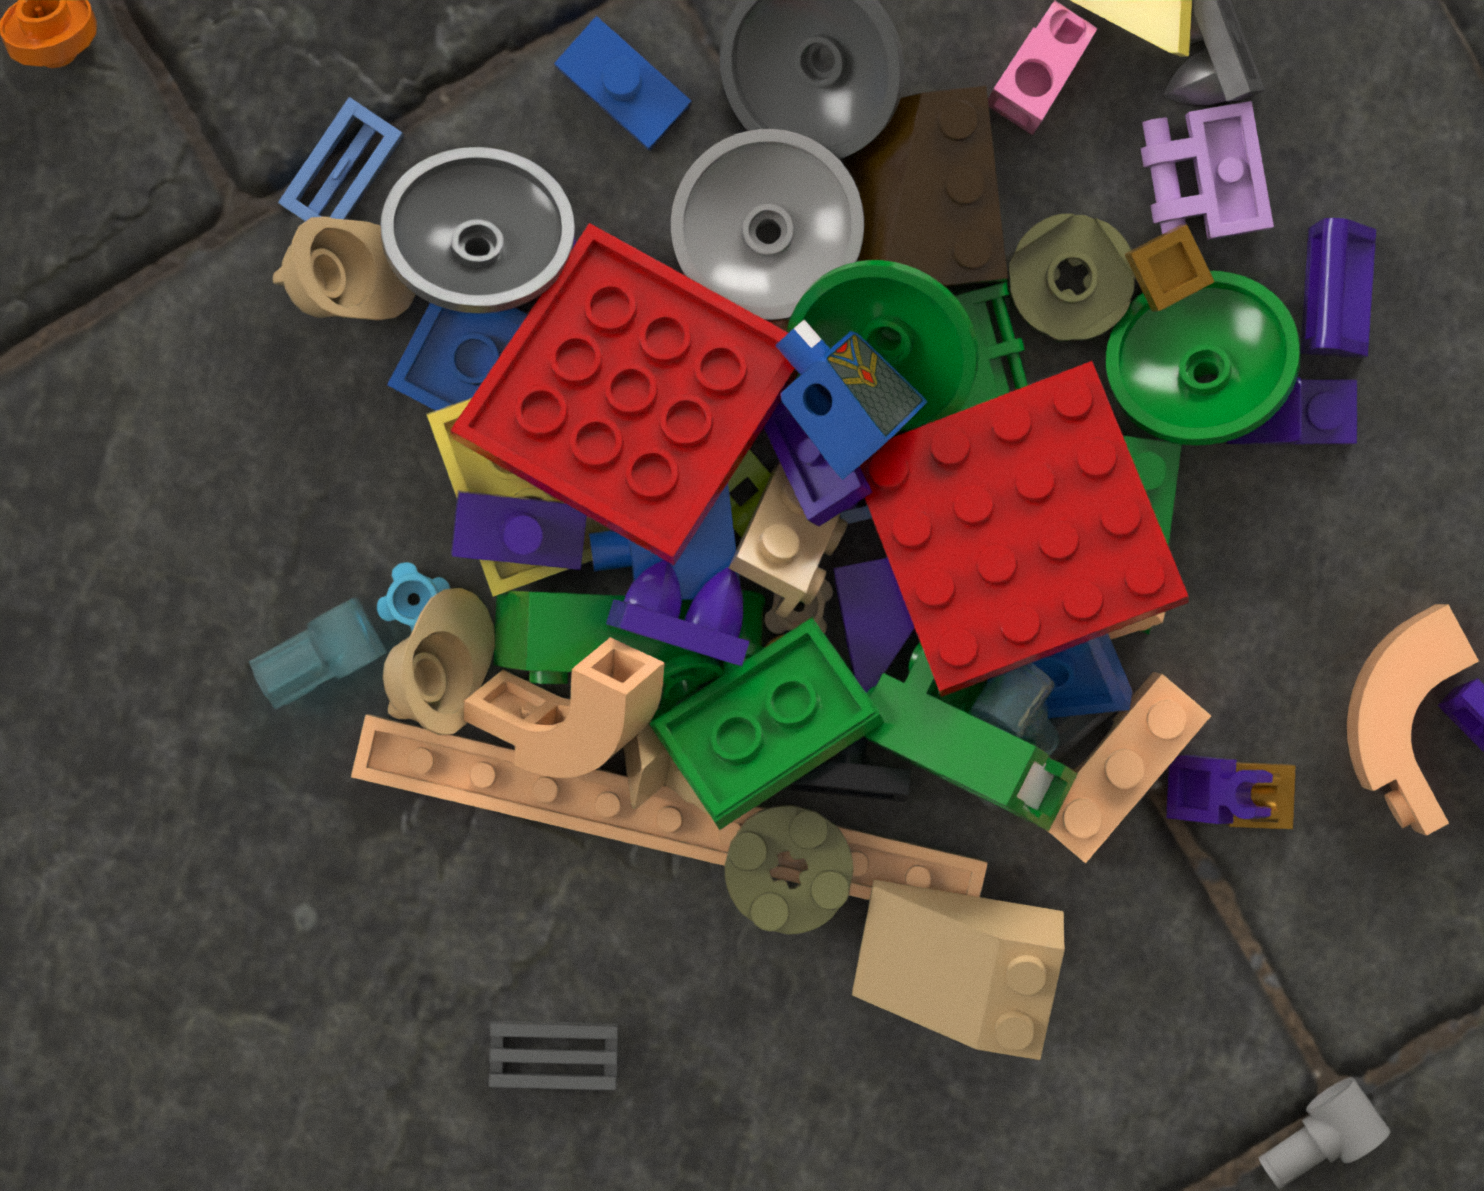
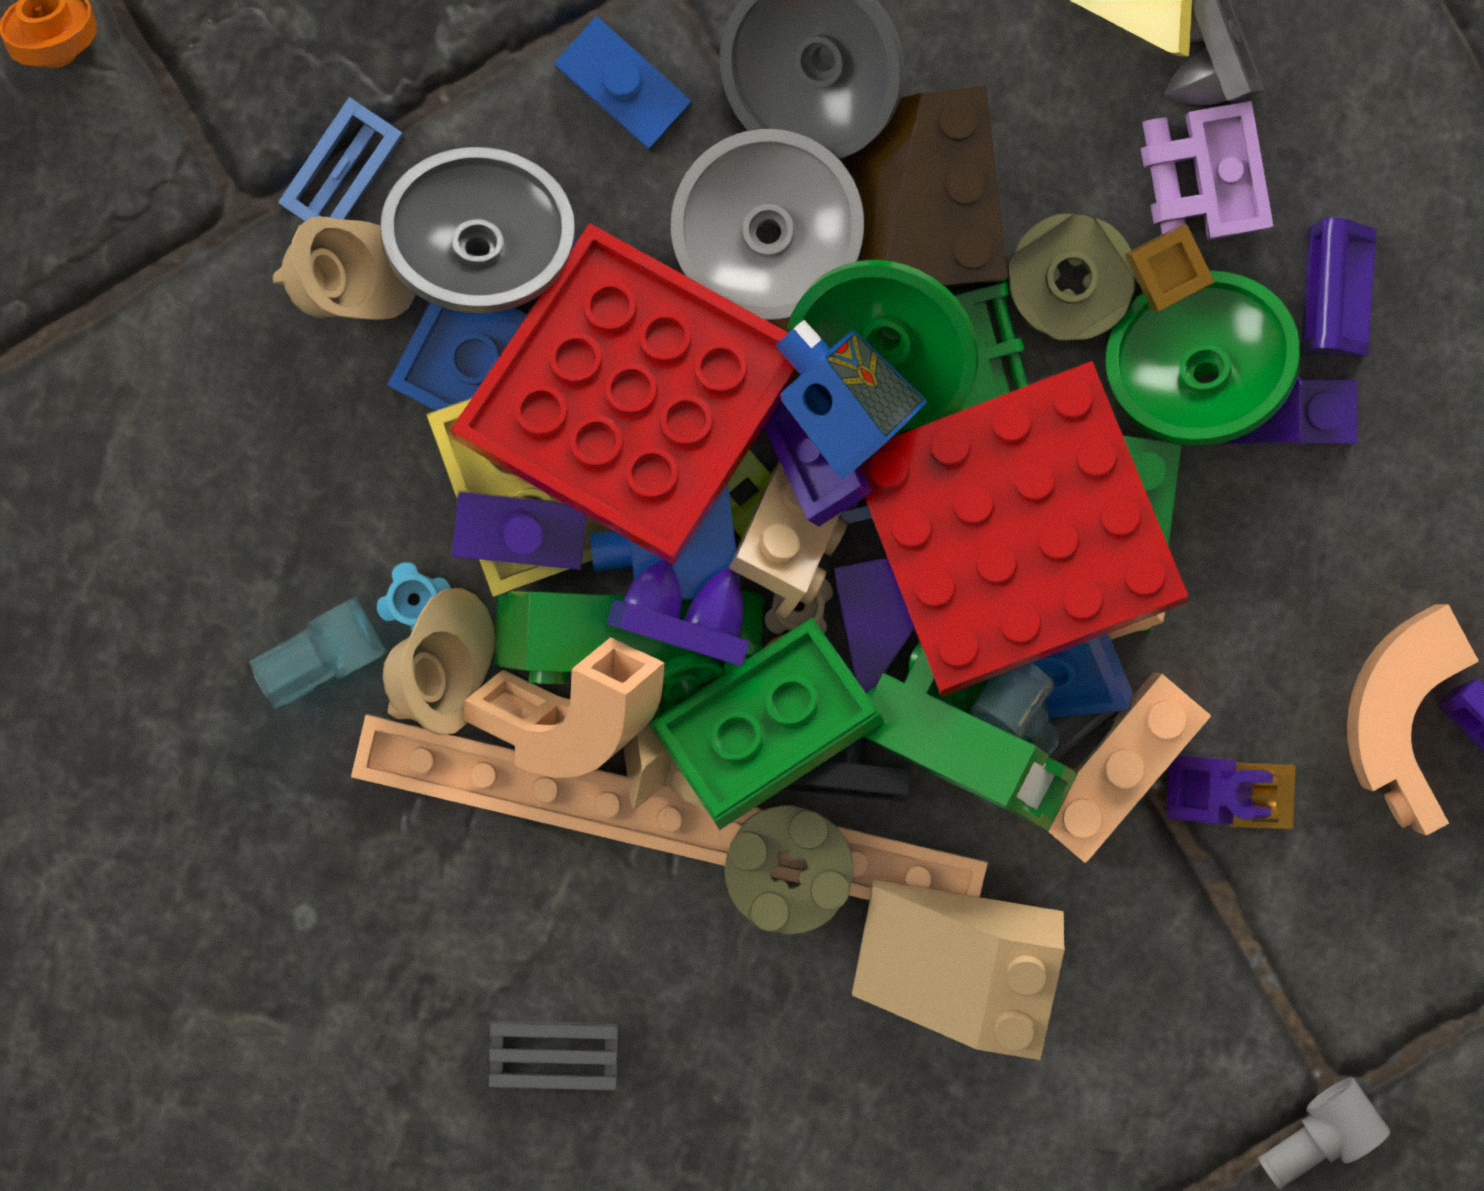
(1041, 67): bright pink leg -> none

